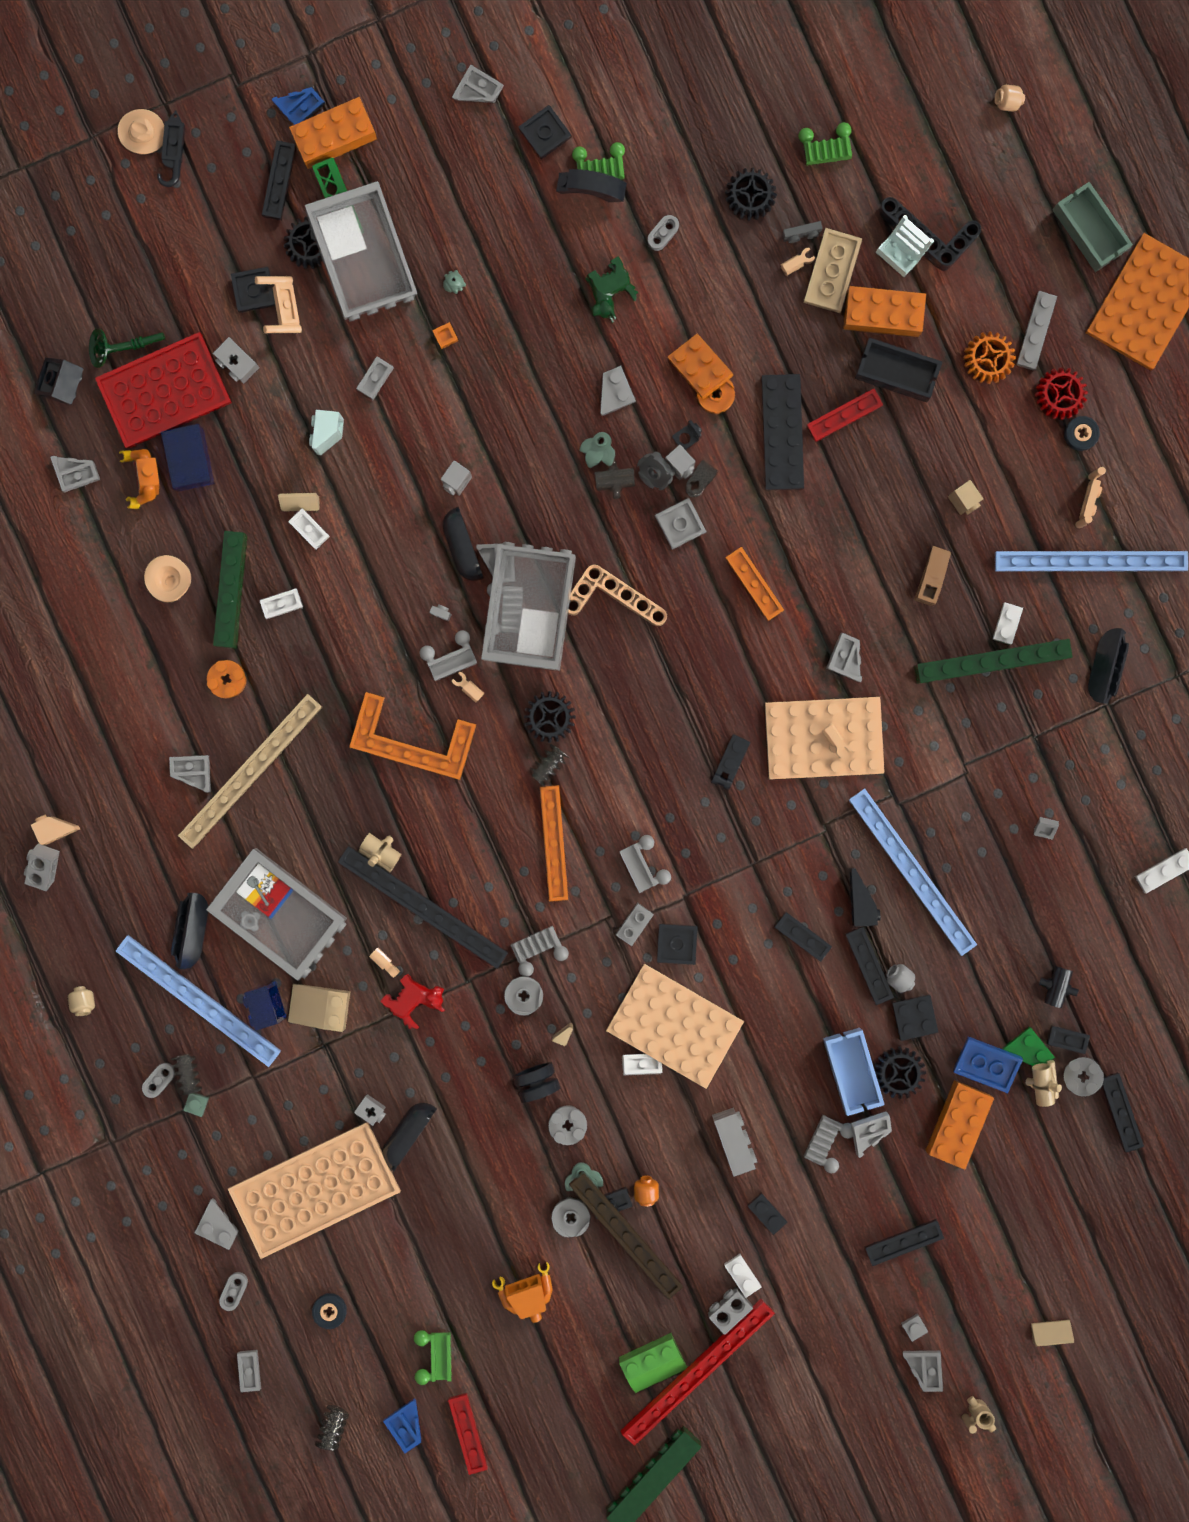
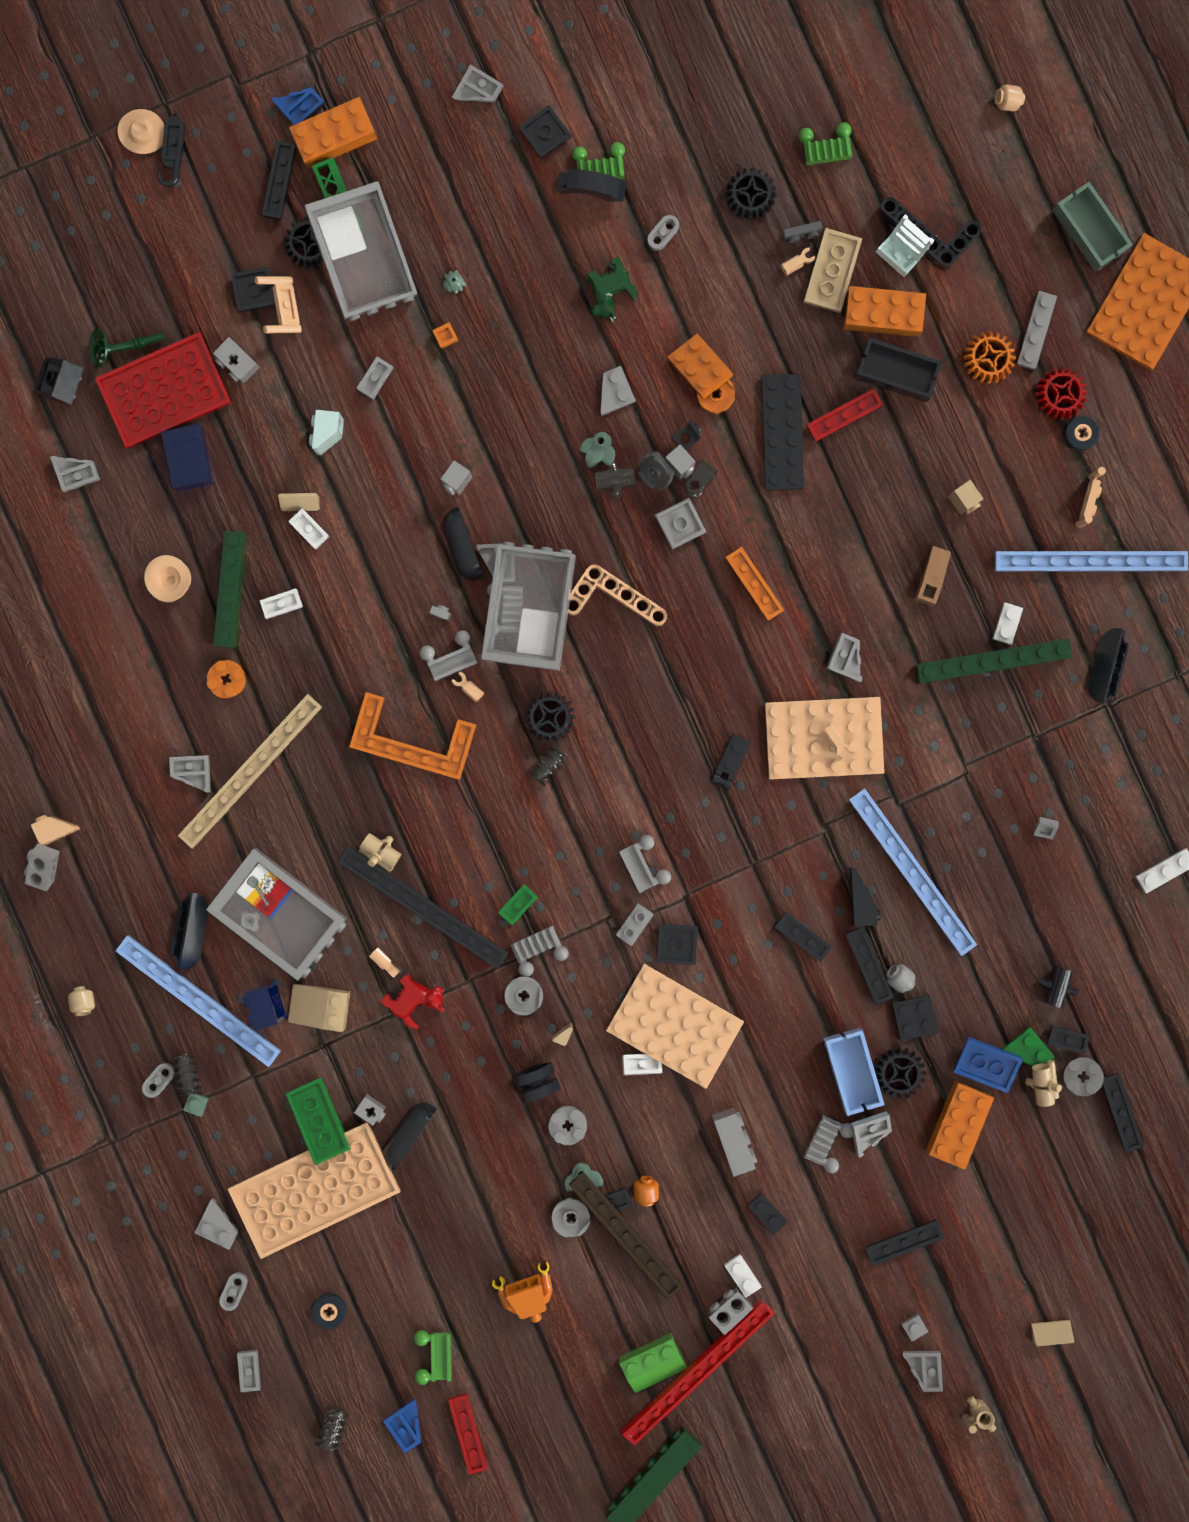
(146, 476): orange torso -> none
(318, 1121): none -> green plate
(518, 904): none -> green plate
(554, 843): orange tile -> none

